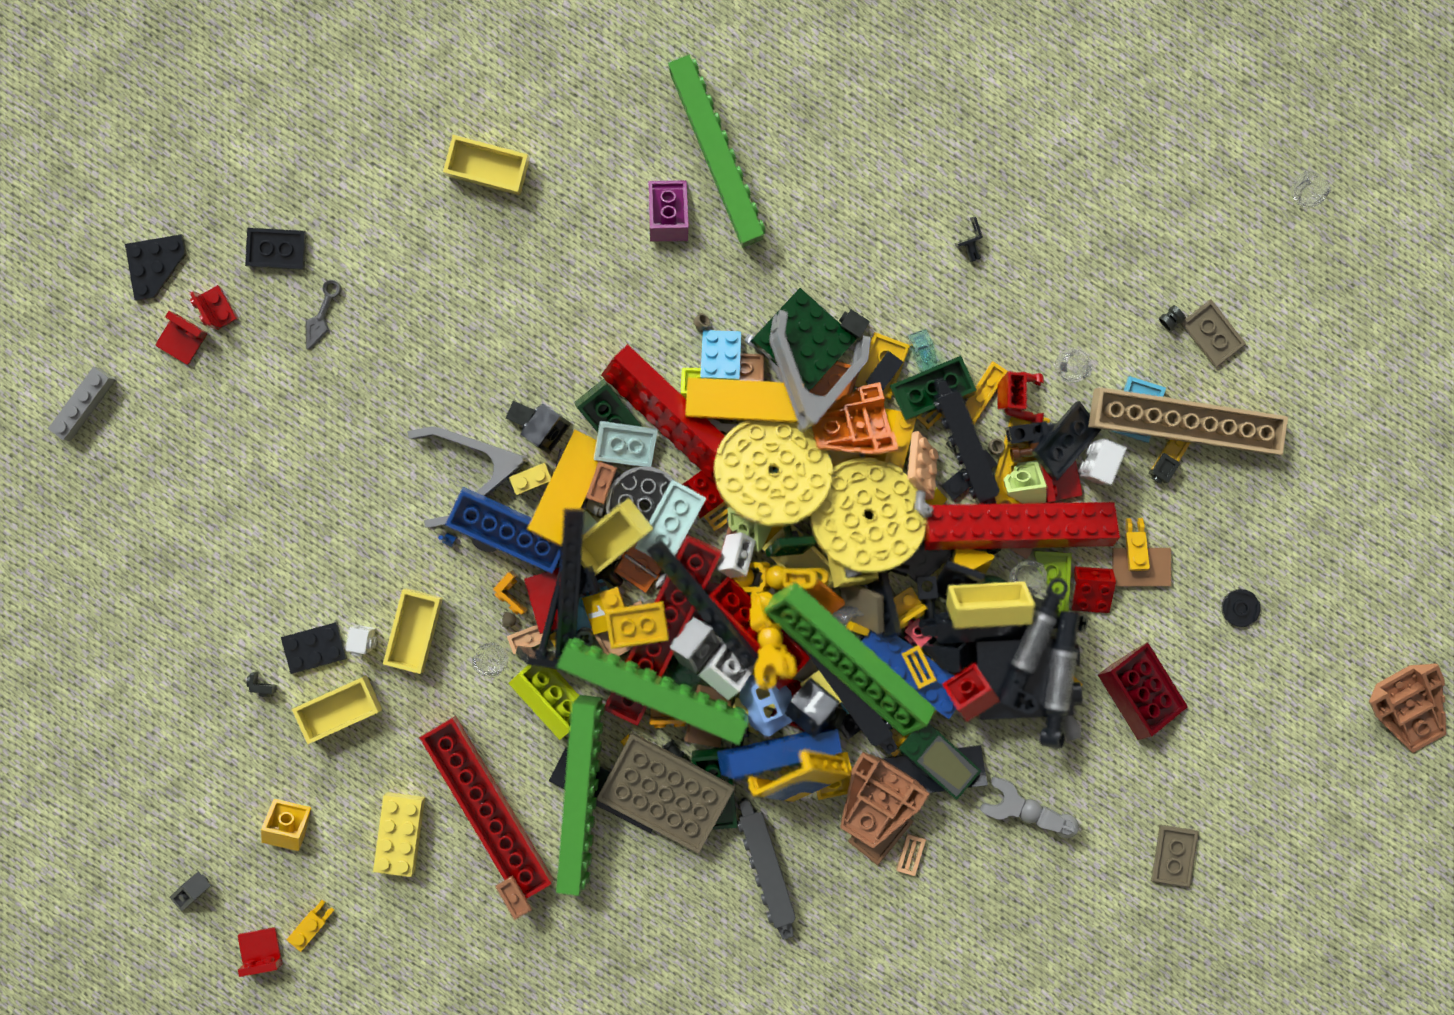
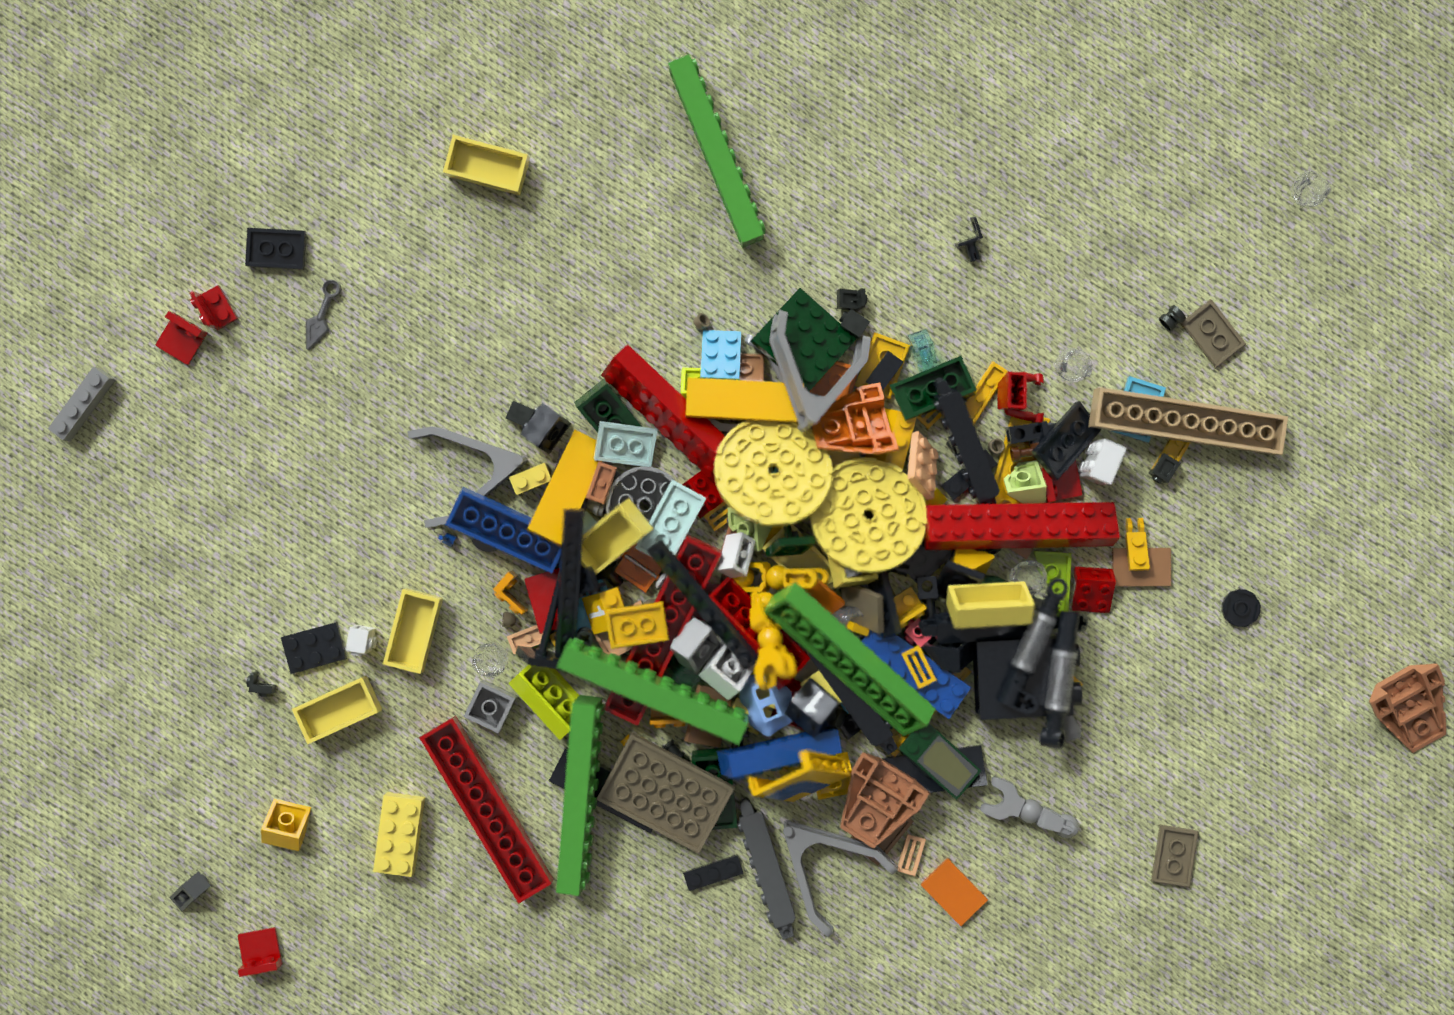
(153, 263): black plate -> none
(309, 927): yellow hinge -> none
(490, 706): none -> light grey brick
(513, 897): nougat plate -> none
(668, 210): magenta slope -> none
(713, 872): none -> black plate
(802, 836): none -> light grey piece
(851, 299): none -> pearl dark grey bracket
(920, 505): light grey arm -> none
(954, 891): none -> orange tile
(970, 692): red slope -> none
(1143, 691): dark red slope -> none

